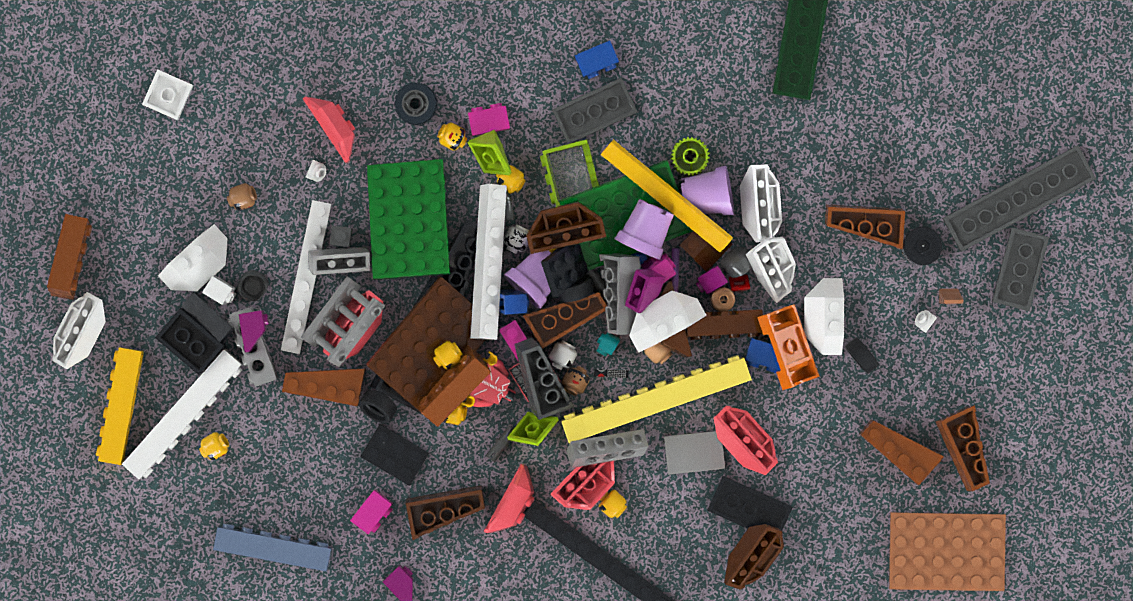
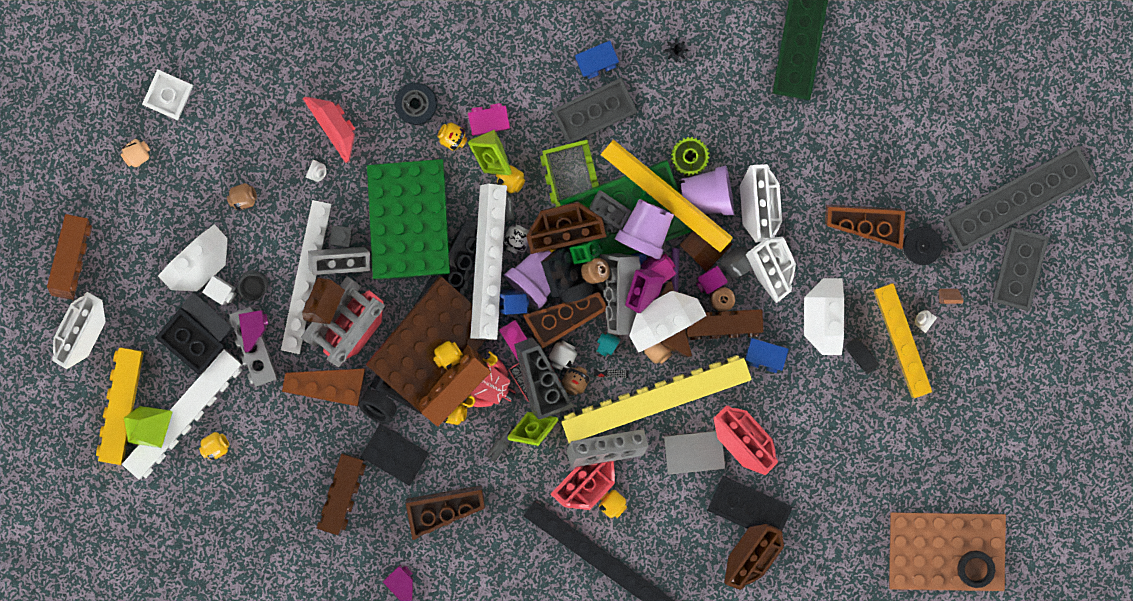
(135, 153): none -> light nougat head
(147, 426): none -> lime slope
(272, 548): sand blue brick -> none
(322, 301): none -> reddish brown slope
(341, 494): none -> reddish brown wedge
(371, 512): dark pink brick -> none
(513, 503): coral wedge -> none
(586, 251): none -> green leg
(595, 271): none -> medium nougat head
(612, 212): none -> dark grey bracket
(672, 54): none -> black gear
(739, 284): red slope -> none
(789, 346): orange piece -> none
(901, 451): dark orange wedge -> none
(902, 340): none -> yellow brick
(963, 442): dark orange wedge -> none
(990, 566): none -> black tyre

